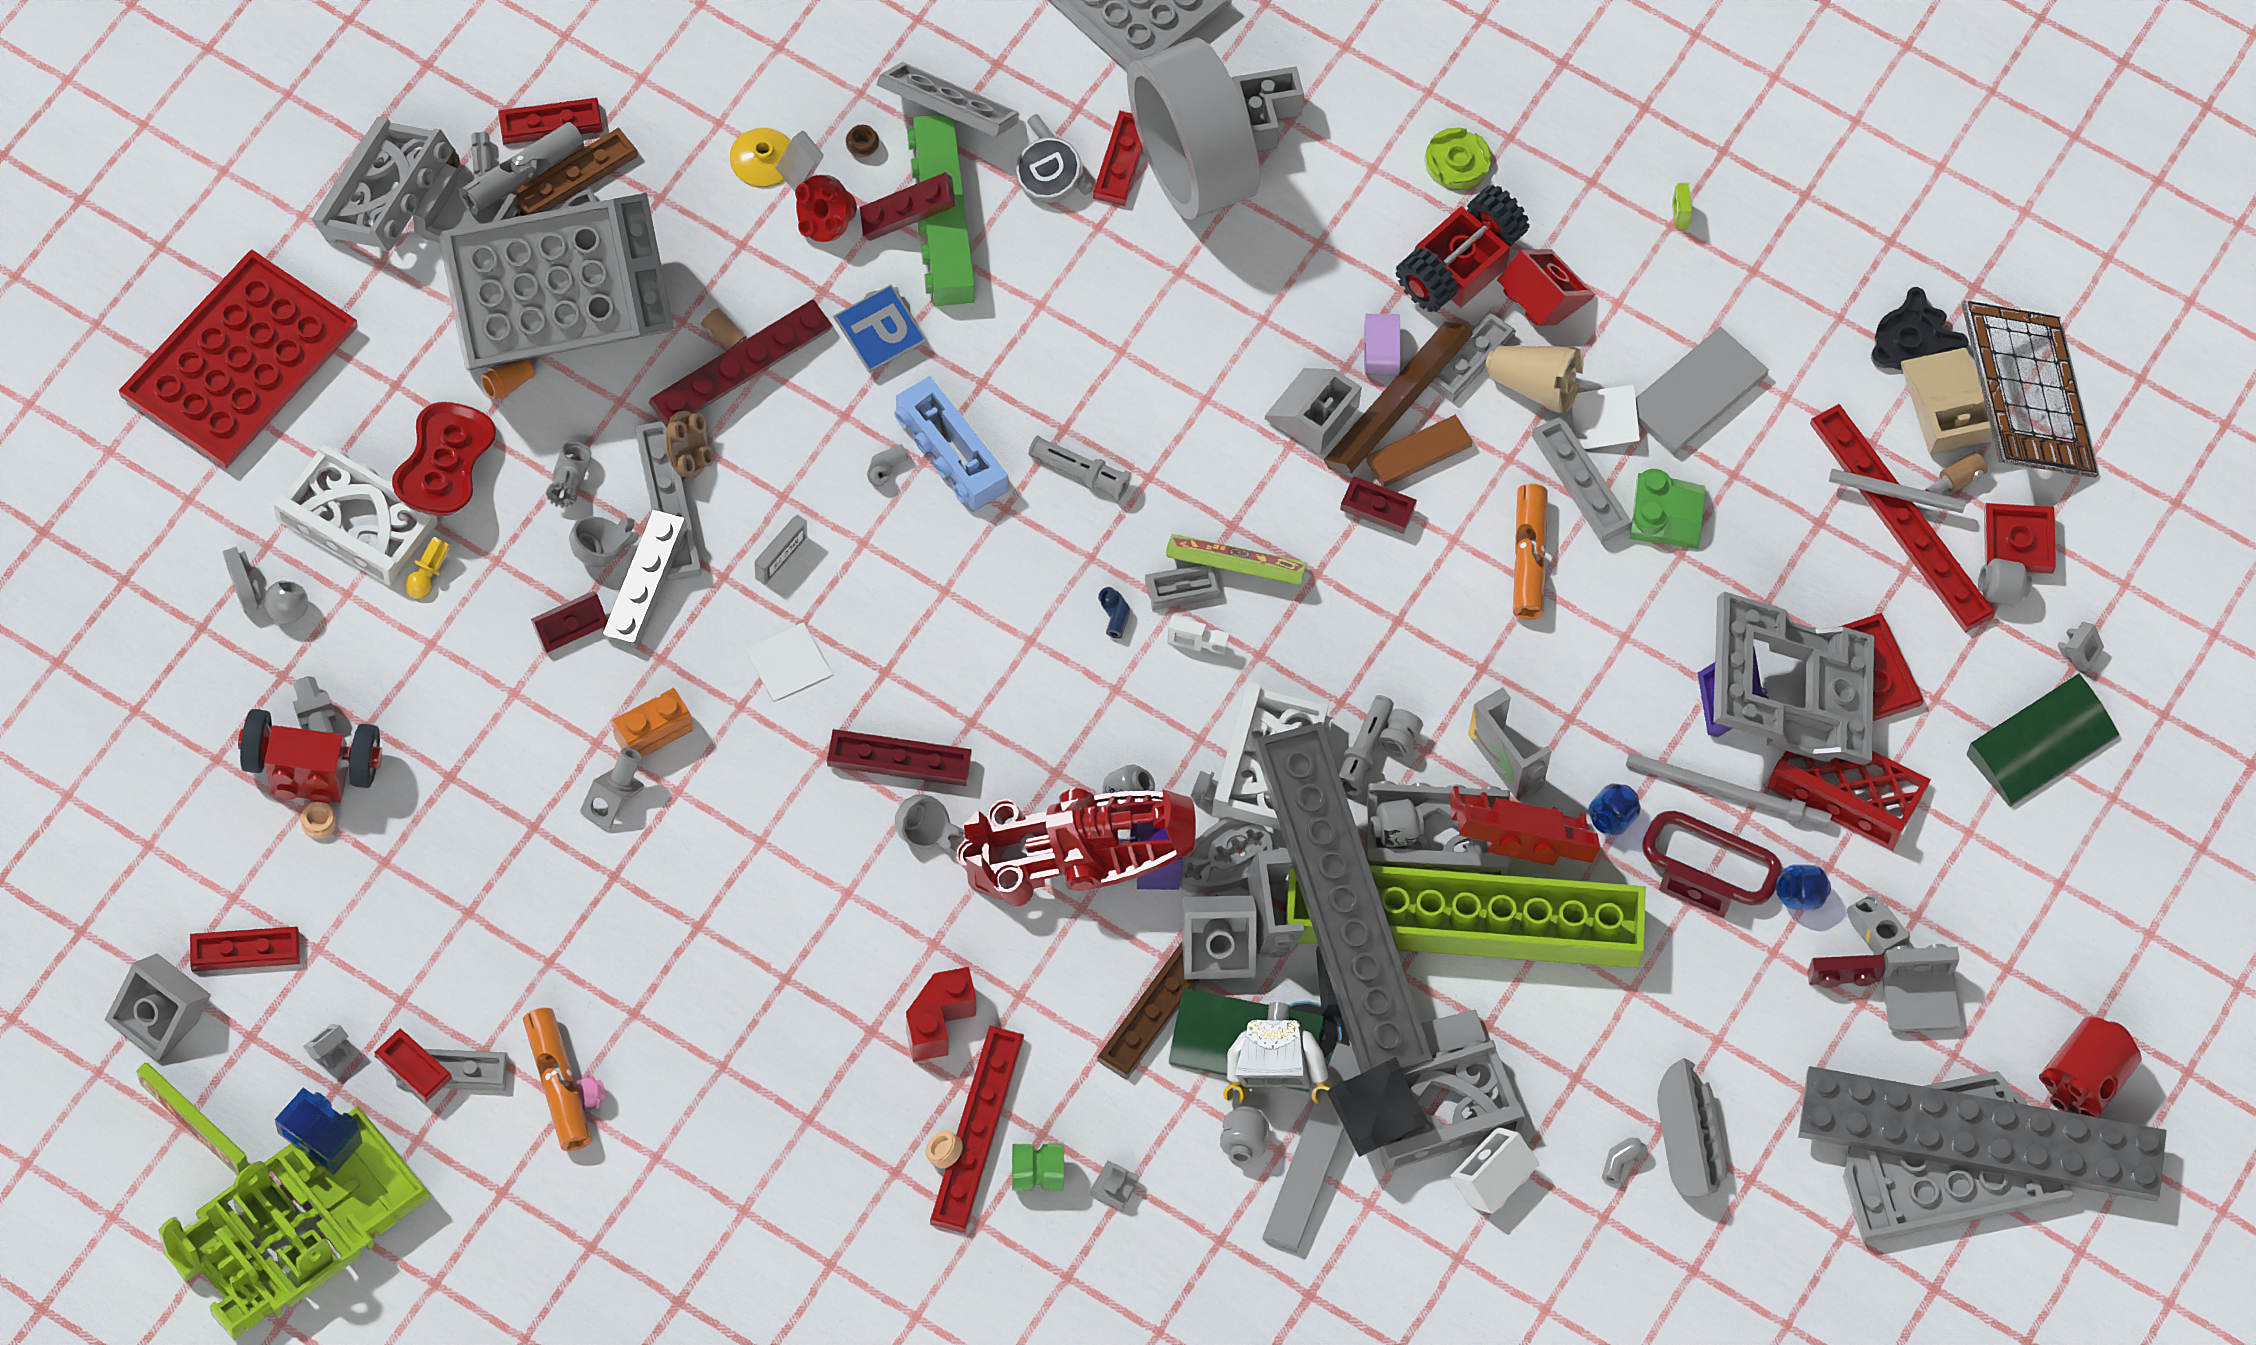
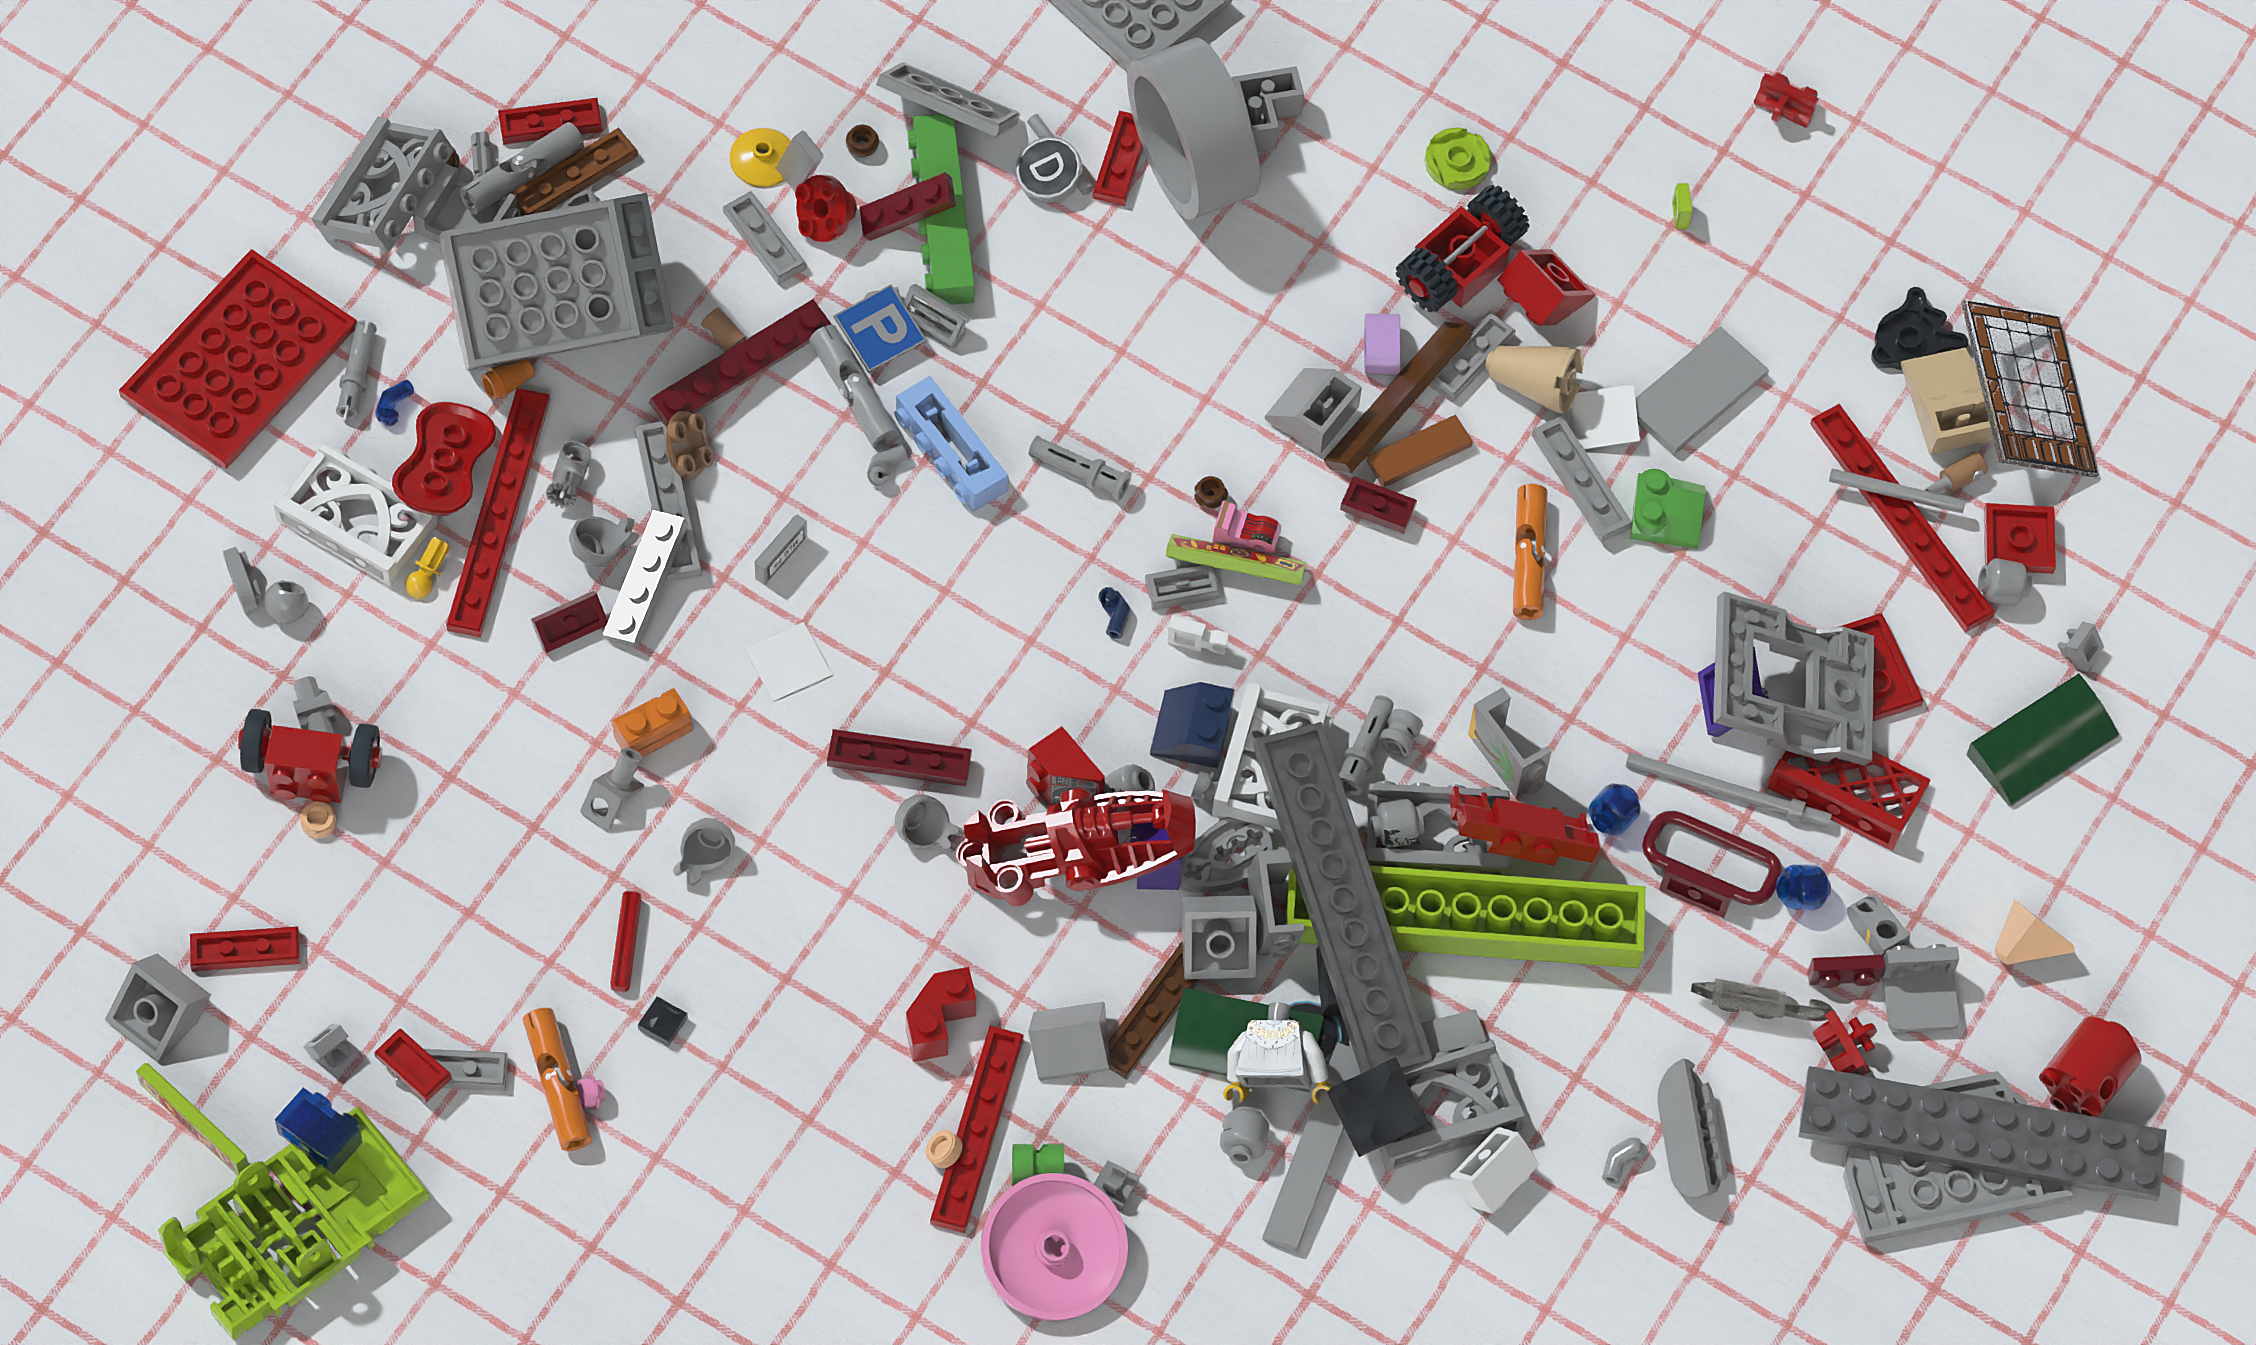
(353, 381): none -> light grey pin
(389, 398): none -> clear blue arm
(498, 512): none -> red tile
(625, 941): none -> red axle
(662, 1021): none -> black tile
(704, 848): none -> light grey piece
(764, 237): none -> light grey tile
(862, 399): none -> light grey piece
(957, 328): none -> light grey tile
(1054, 1247): none -> bright pink dish
(1061, 765): none -> red slope
(1070, 1041): none -> light grey slope
(1193, 723): none -> dark blue slope
(1210, 484): none -> reddish brown plate
(1246, 530): none -> leg
(1761, 1001): none -> clear smoke plate
(1786, 100): none -> red hips
(1834, 1032): none -> red hips
(2028, 938): none -> light nougat slope

